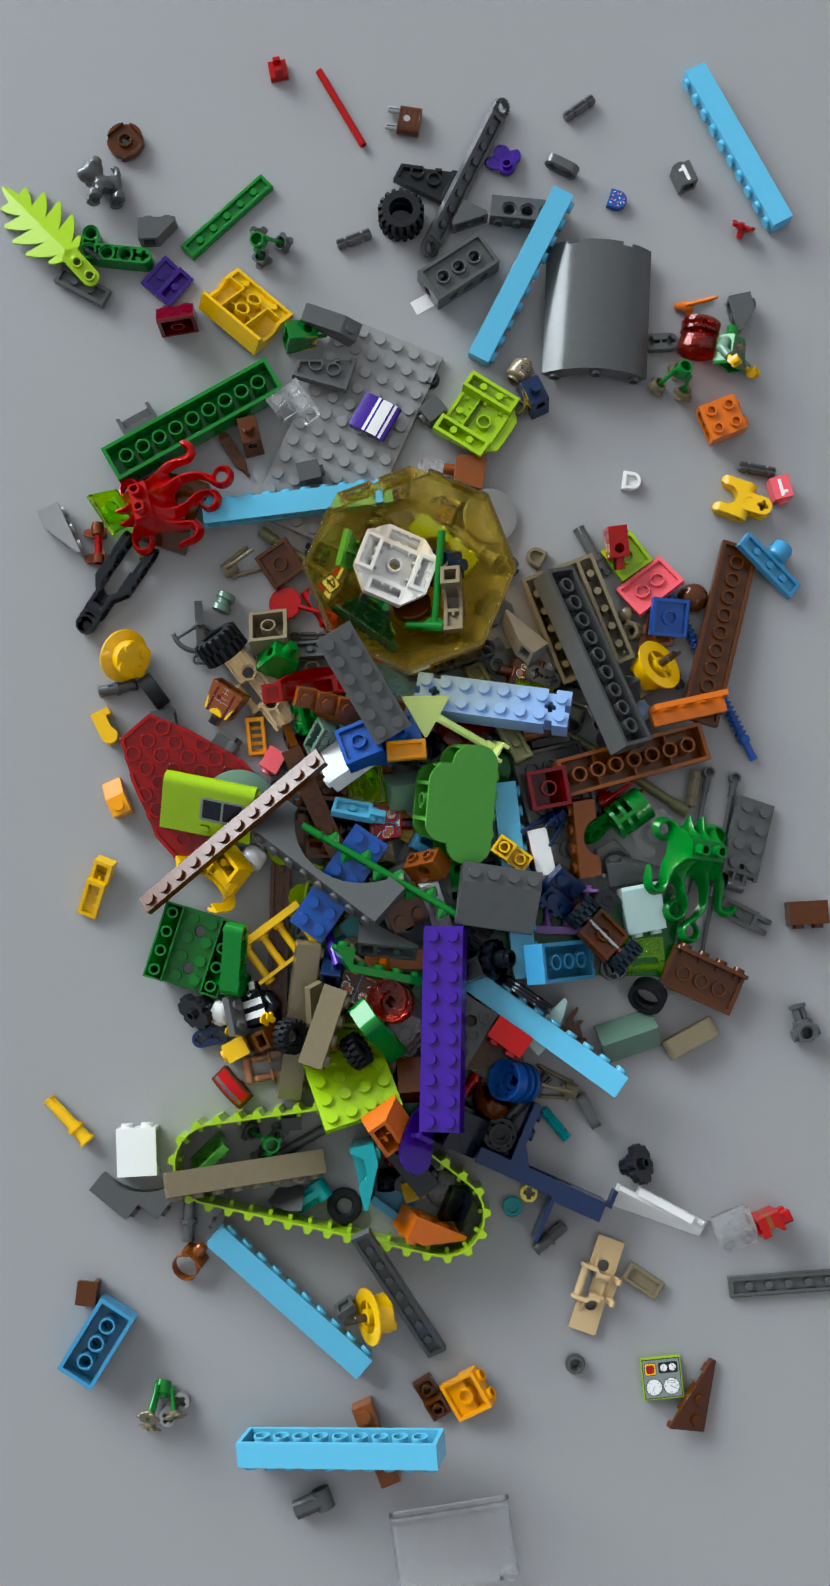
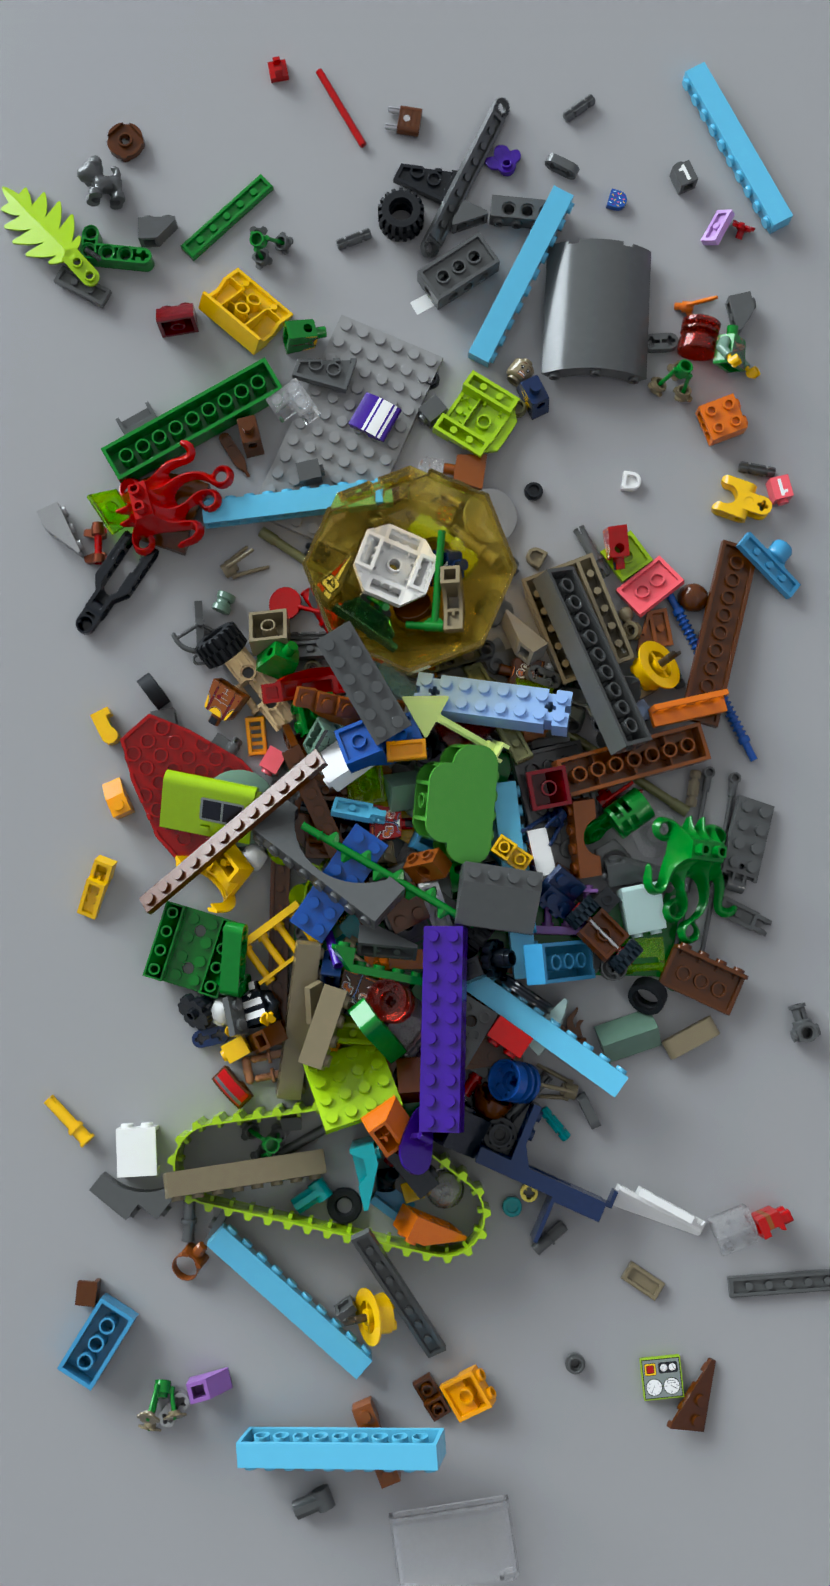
(117, 688): dark grey pin -> none
(124, 656): yellow piece -> none
(167, 281): dark purple slope -> none
(208, 1385): none -> medium lavender slope
(211, 1152): bright green plate -> none
(280, 563): reddish brown tile -> none
(282, 1032): black tyre -> none
(288, 1198): dark grey sticker -> none
(331, 324): dark grey slope -> none
(348, 550): bright green wing -> none
(356, 1051): black tyre -> none
(457, 1206): black panel -> none
(533, 491): none -> black plate
(601, 1286): tan piece -> none
(637, 1164): black plant -> none
(669, 617): blue tile -> none
(717, 227): none -> lavender plate
(805, 913): reddish brown brick -> none

